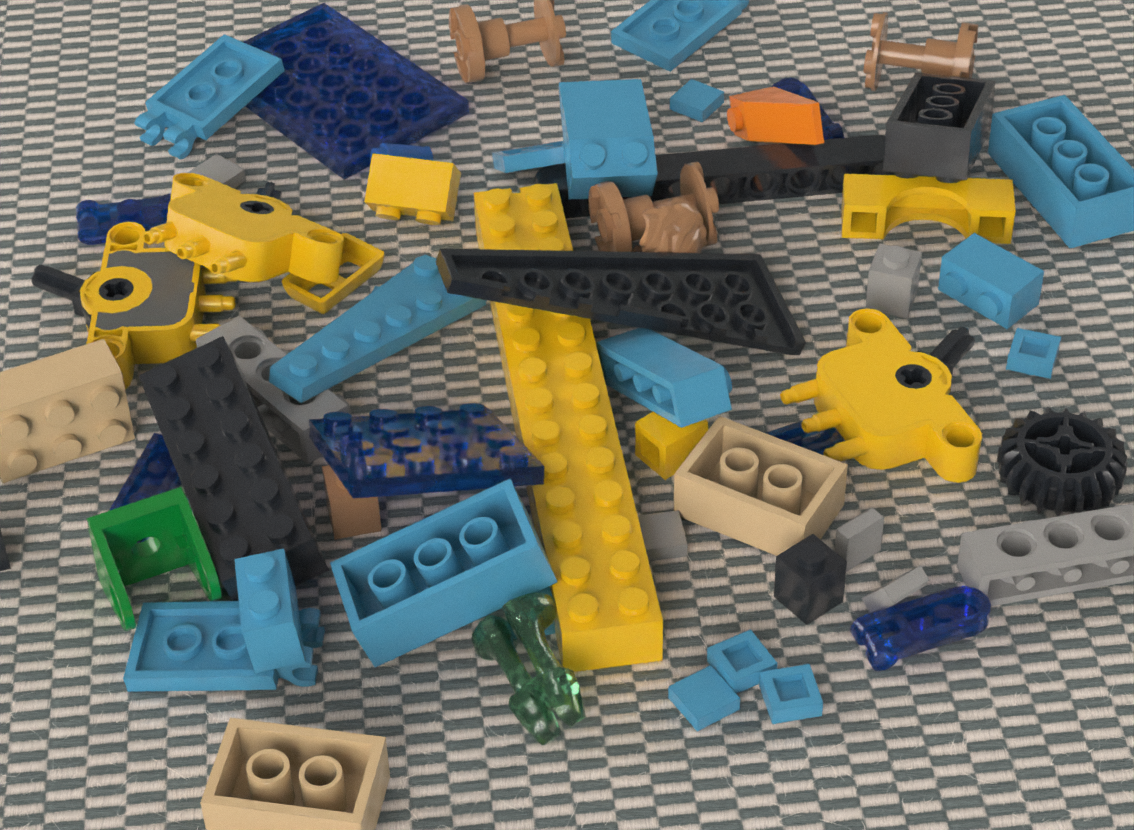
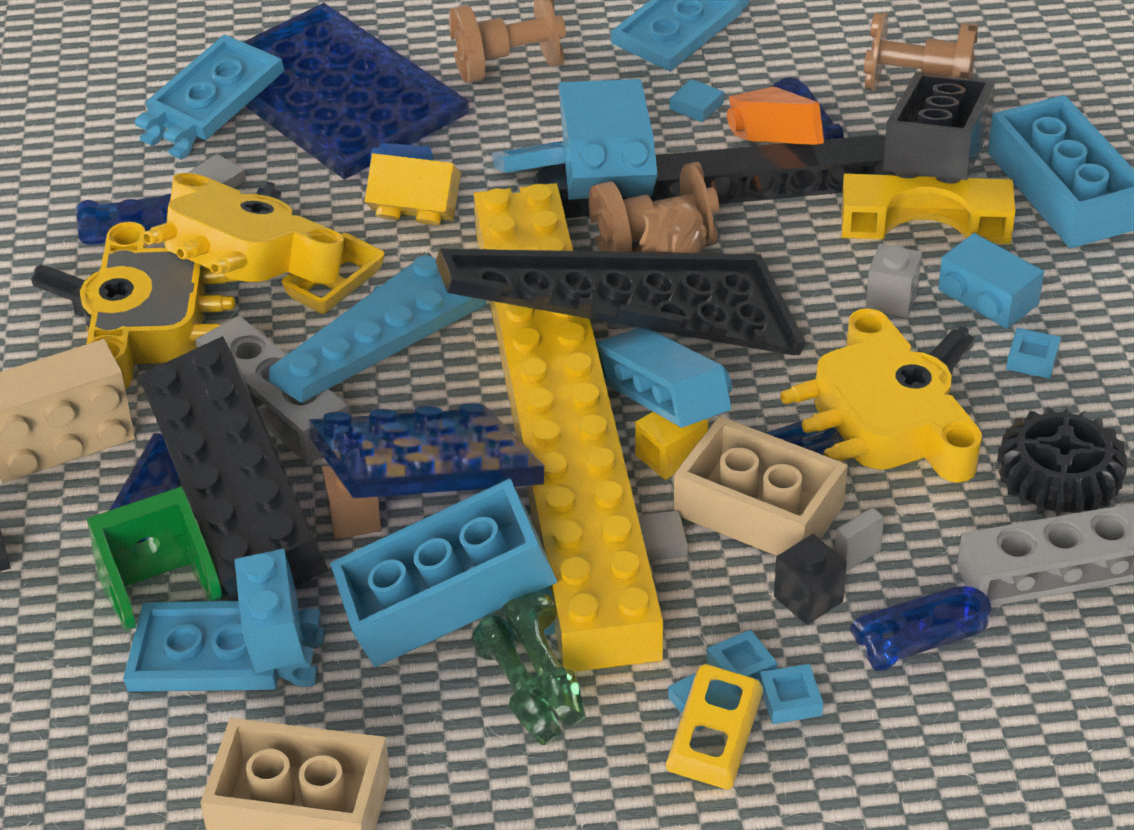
(735, 723): none -> yellow piece
(896, 590): light grey tile -> none

